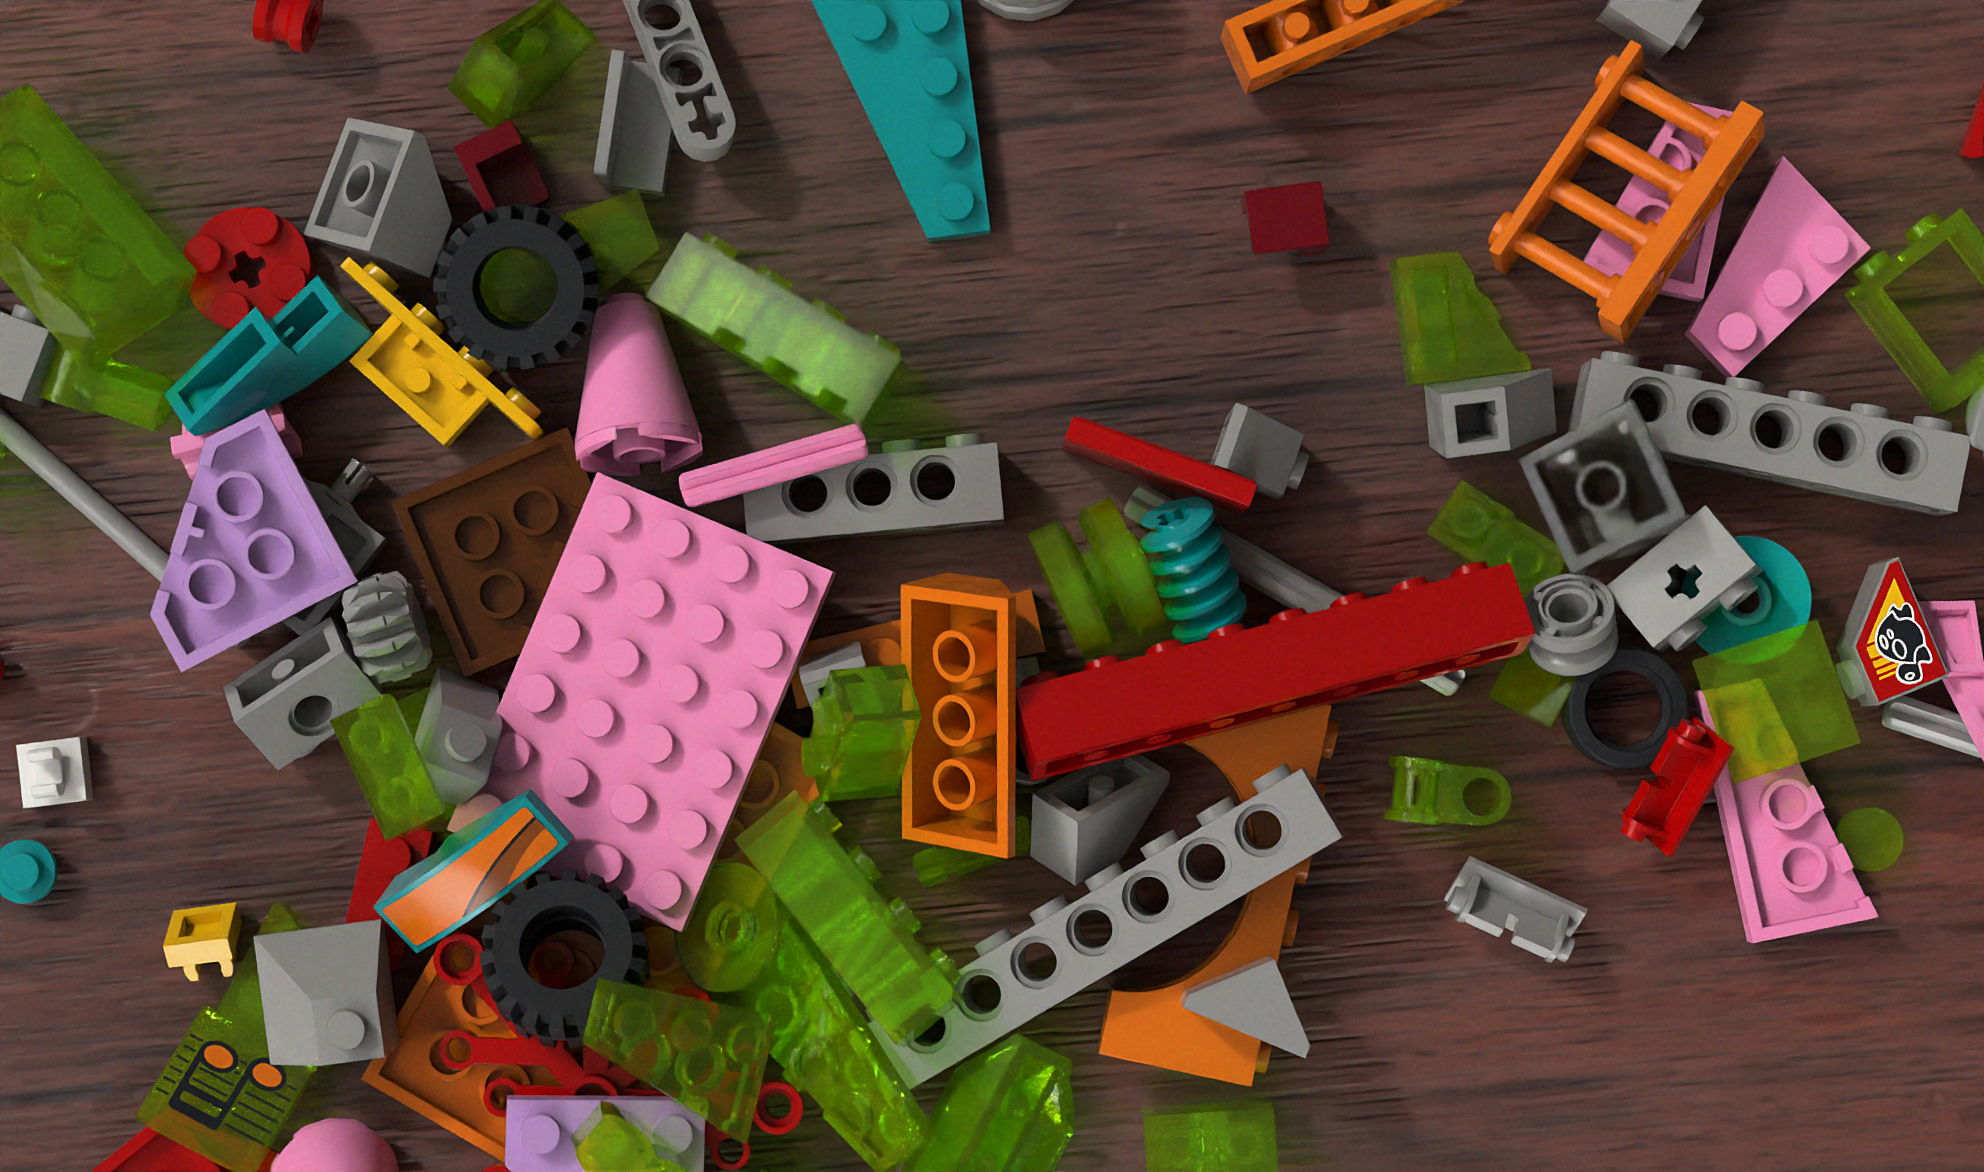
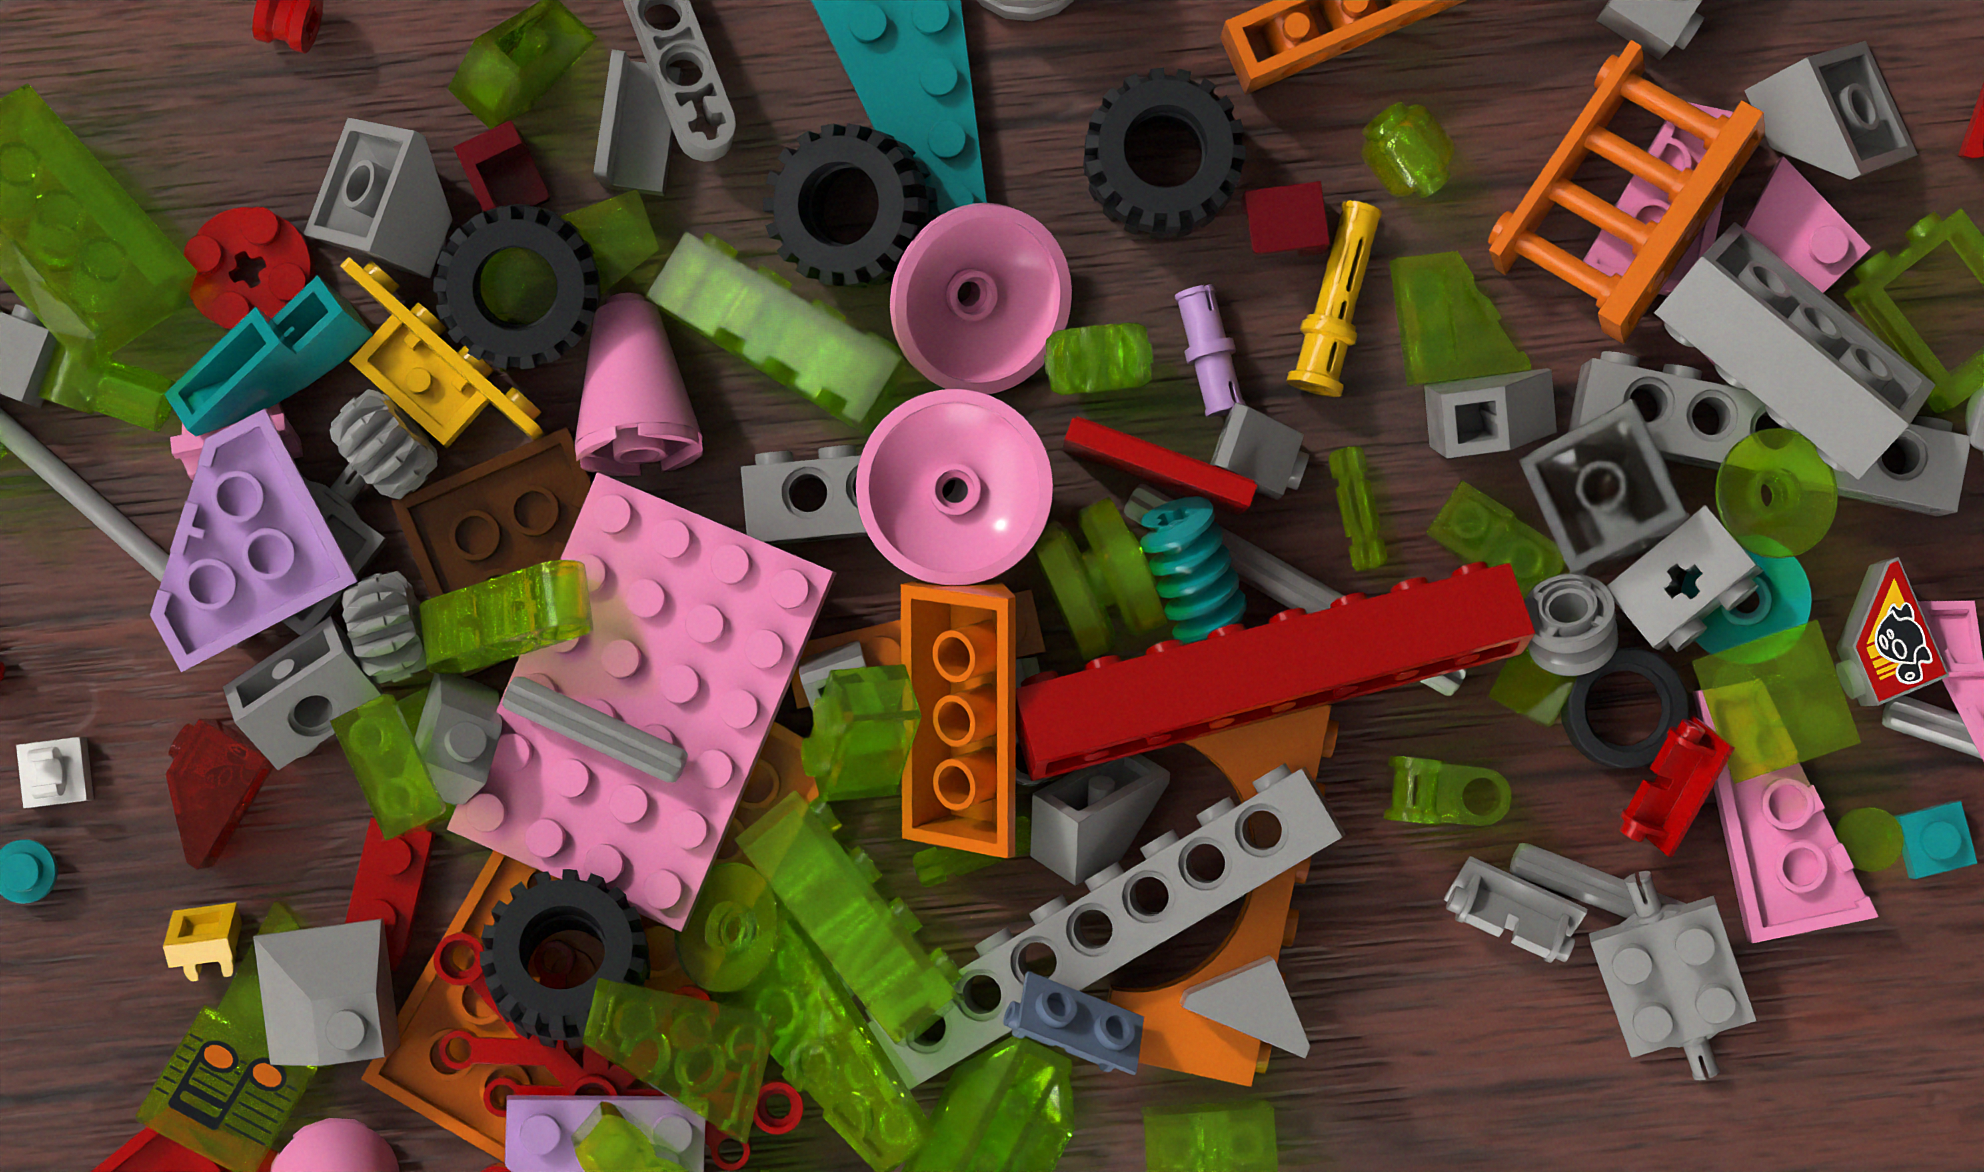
(212, 786): none -> clear red slope
(383, 444): none -> light grey gear
(472, 870): slope -> none
(506, 617): none -> clear neon green beam
(595, 729): none -> light grey axle
(773, 465): bright pink axle -> none
(802, 194): none -> black tyre
(942, 440): none -> bright pink dish
(1014, 302): none -> bright pink dish
(1077, 1023): none -> sand blue hinge
(1098, 358): none -> clear neon green gear
(1170, 101): none -> black tyre
(1209, 350): none -> lavender pin
(1330, 327): none -> yellow pin
(1358, 508): none -> clear neon green axle
(1408, 150): none -> clear neon green head
(1576, 880): none -> light grey axle
(1672, 976): none -> light grey plate
(1795, 351): none -> light grey slope
(1800, 486): none -> clear neon green dish
(1834, 113): none -> light grey slope
(1936, 839): none -> teal plate

